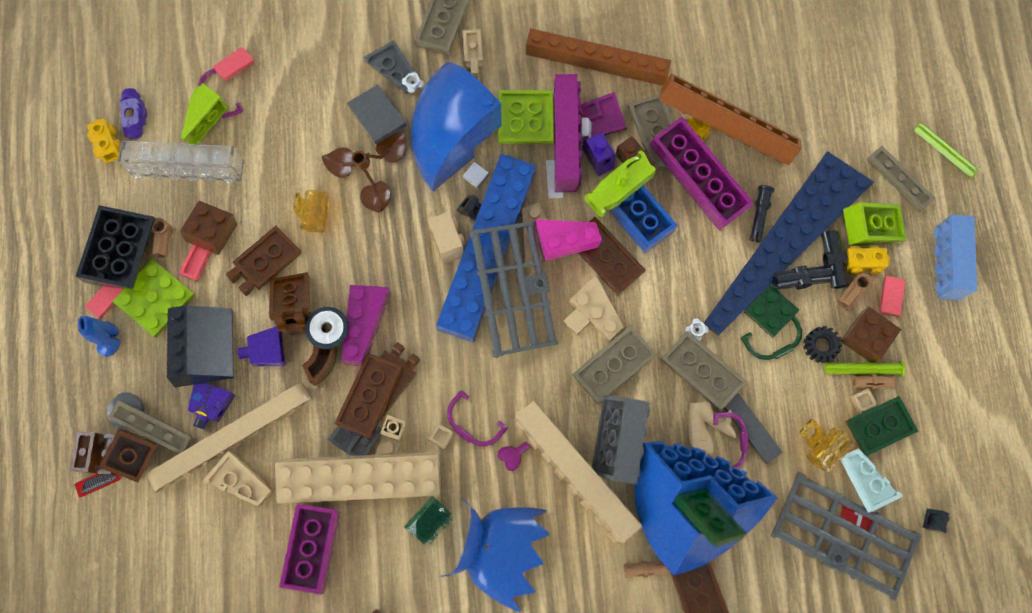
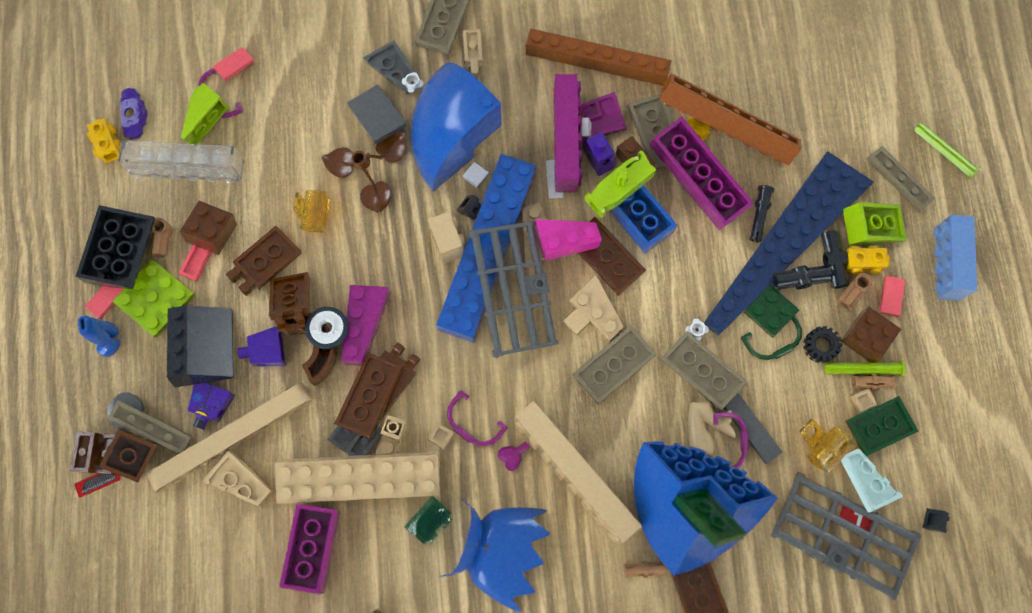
(526, 117): lime plate -> none
(620, 438): dark grey slope -> none

